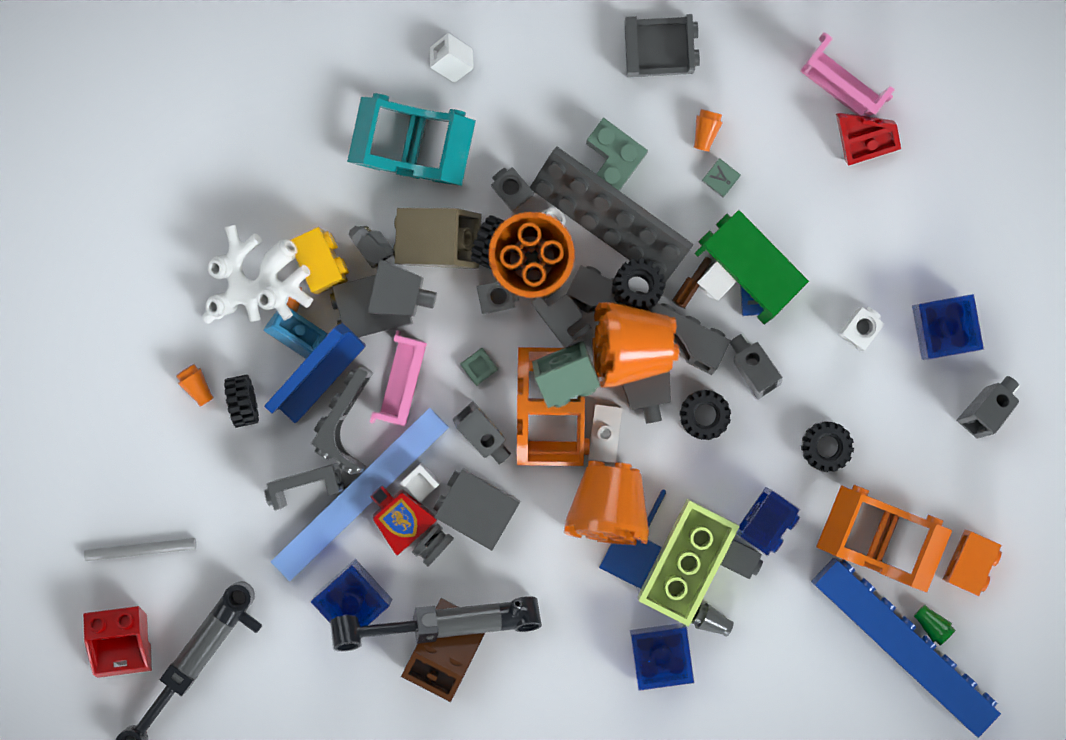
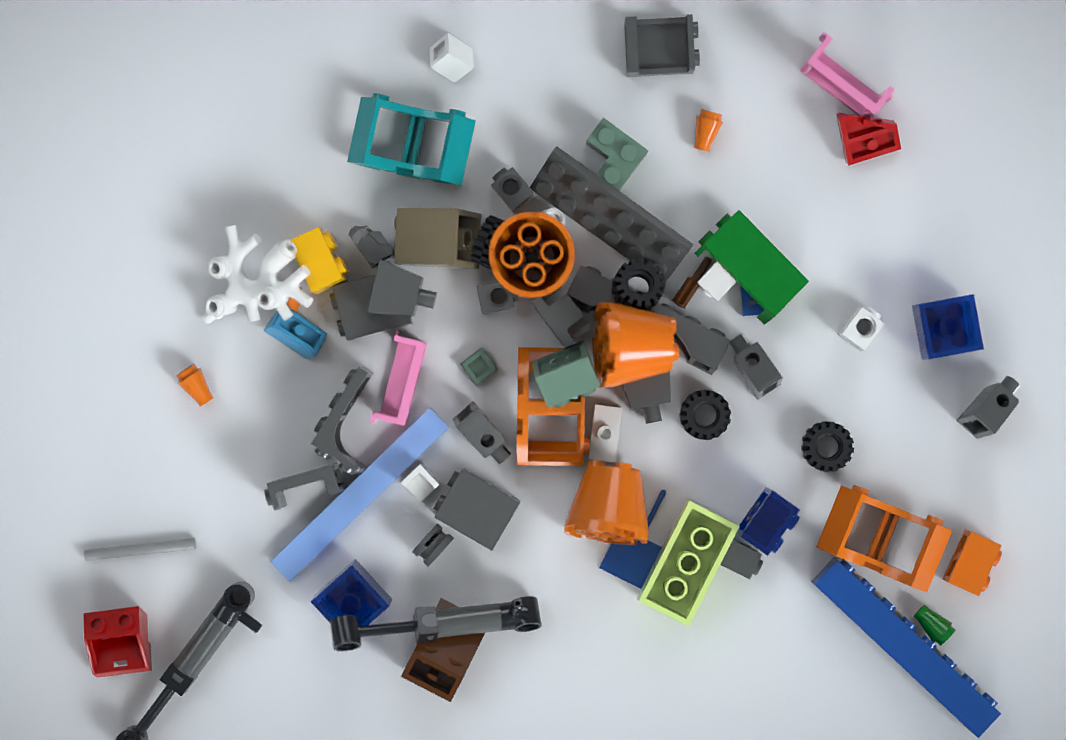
(241, 401): black tyre -> none
(316, 373): blue panel -> none
(400, 518): torso -> none
(661, 656): clear blue brick -> none
(711, 620): dark grey cone -> none
(721, 177): sand green tile -> none

